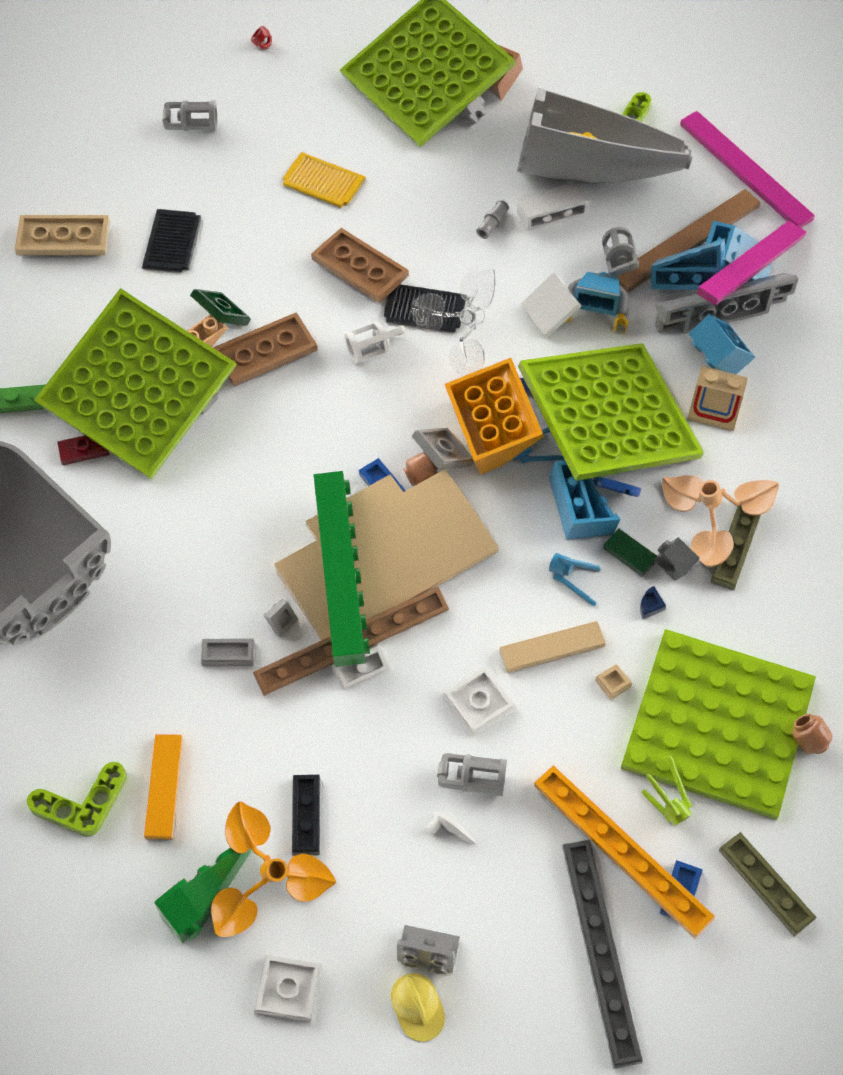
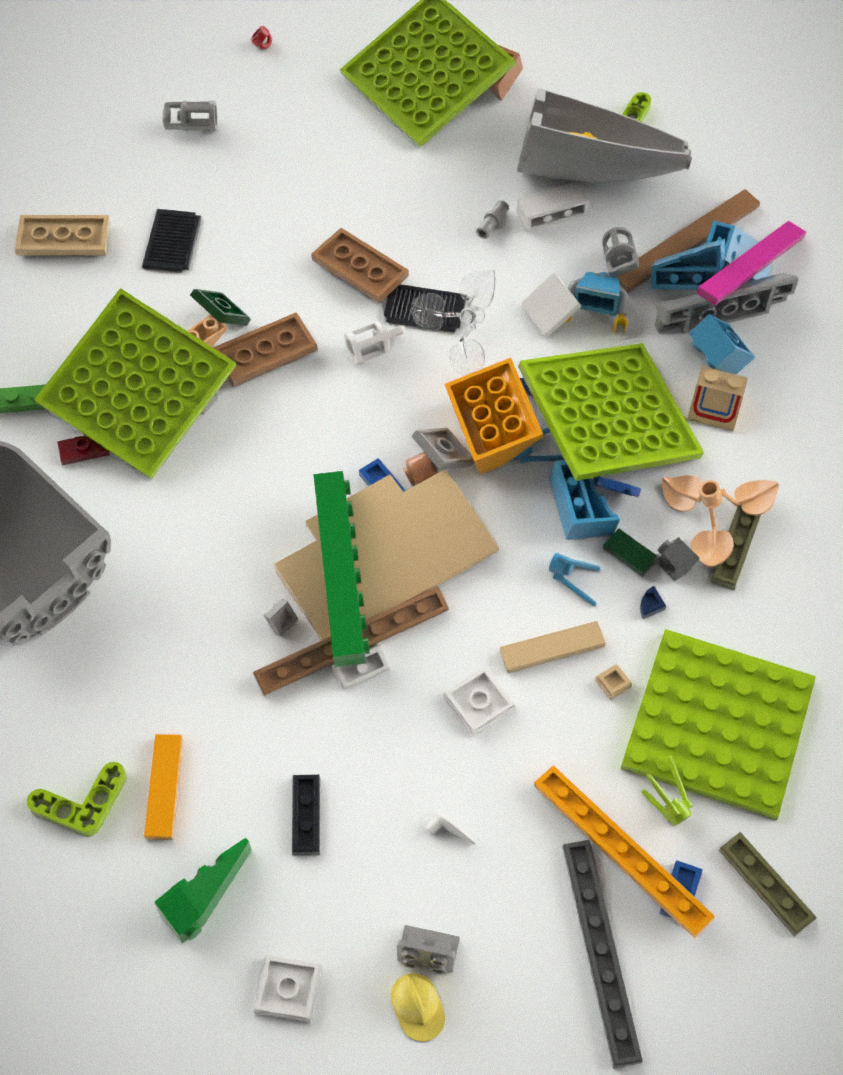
(227, 652): light grey tile -> none
(306, 875): light orange plant -> none
(323, 180): yellow window -> none
(465, 773): light grey piece -> none
(472, 109): light grey tile -> none
(747, 170): dark pink tile -> none
(812, 734): nougat head -> none

